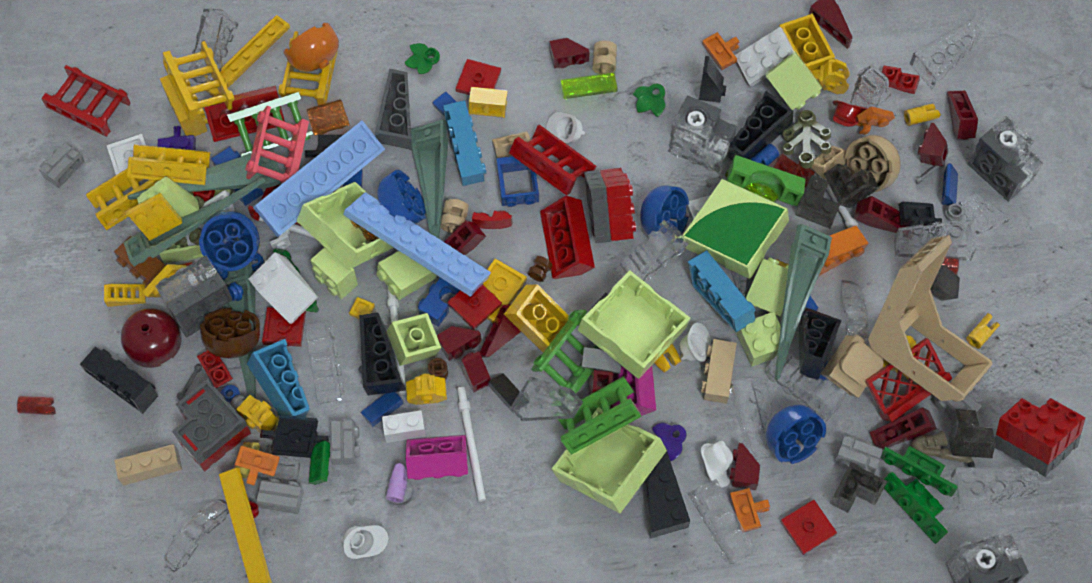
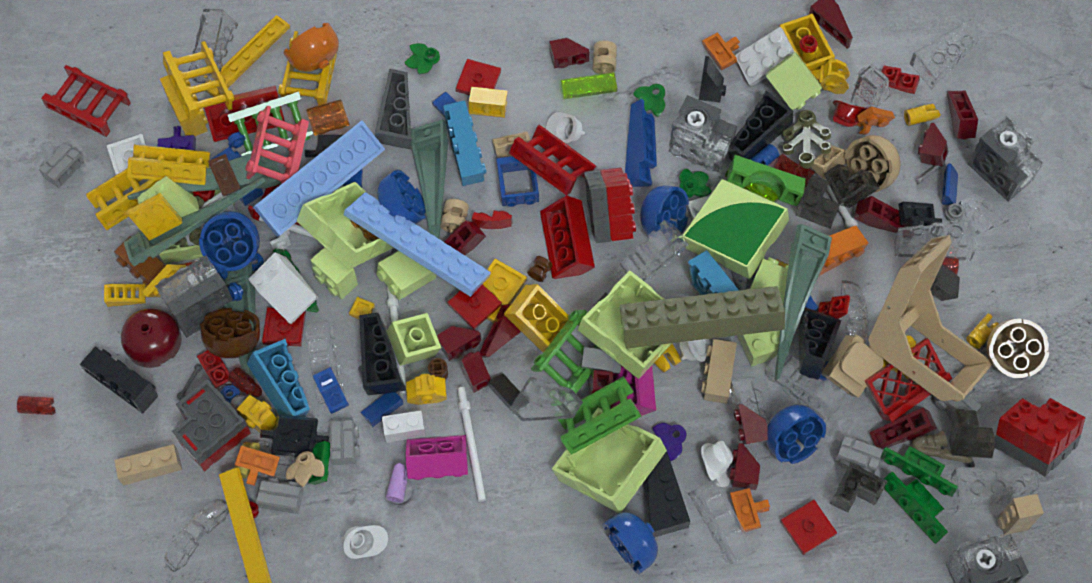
(224, 175): none -> reddish brown plate
(236, 140): none -> blue plate
(244, 382): none -> clear red hinge
(304, 469): none -> tan plate
(330, 390): none -> blue slope
(433, 304): blue arch -> none
(632, 540): none -> blue cylinder
(640, 146): none -> blue wedge
(694, 183): none -> green plate
(702, 317): none -> olive brick
(752, 426): none -> dark red slope
(808, 39): none -> red plate
(836, 307): none -> red slope
(1020, 514): none -> tan brick
(1029, 350): none -> tan cylinder

